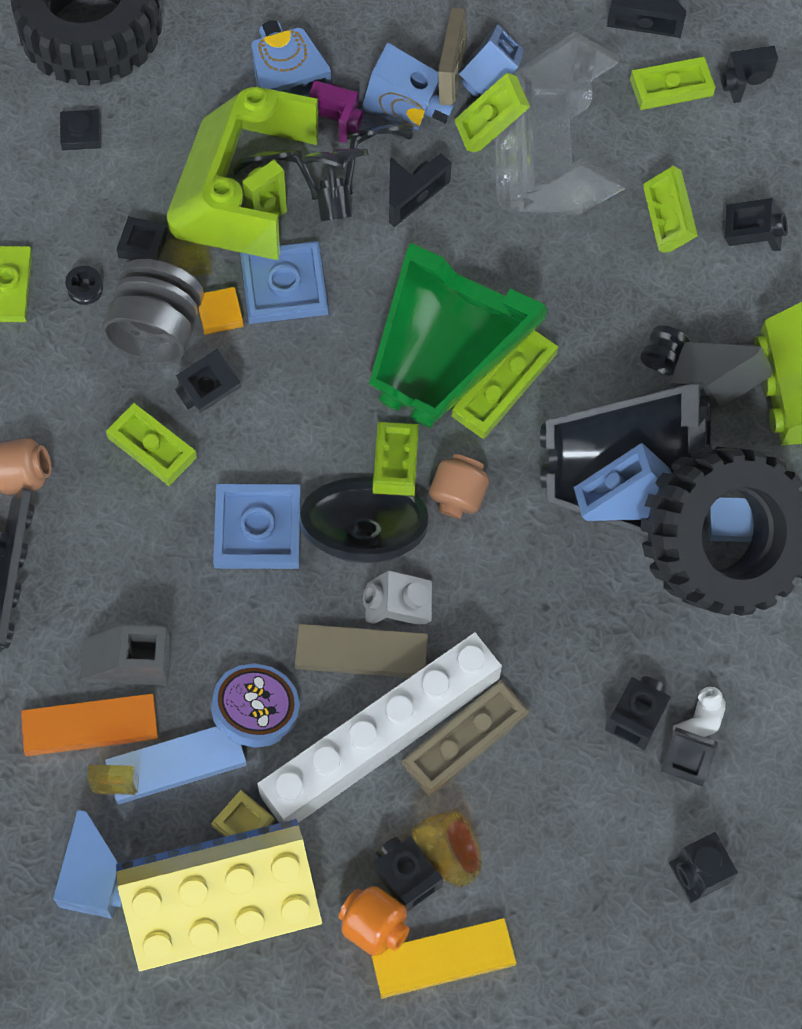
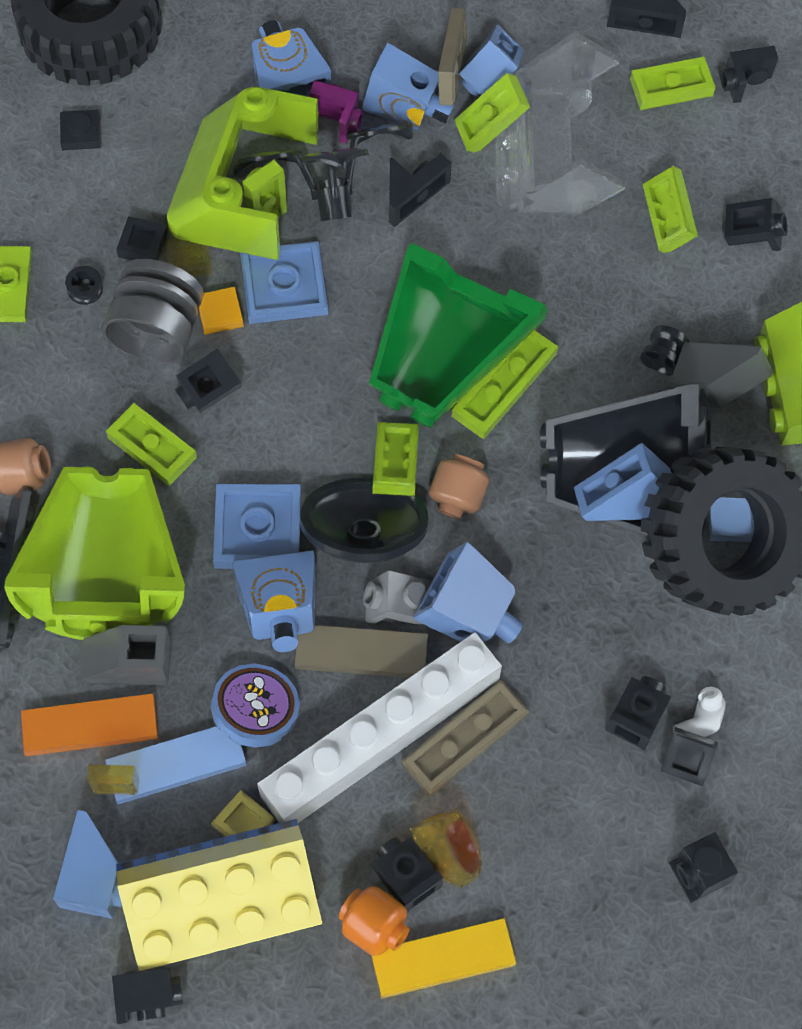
(97, 556): none -> lime cone
(146, 994): none -> black brick
(278, 596): none -> medium blue torso
(469, 598): none -> medium blue torso

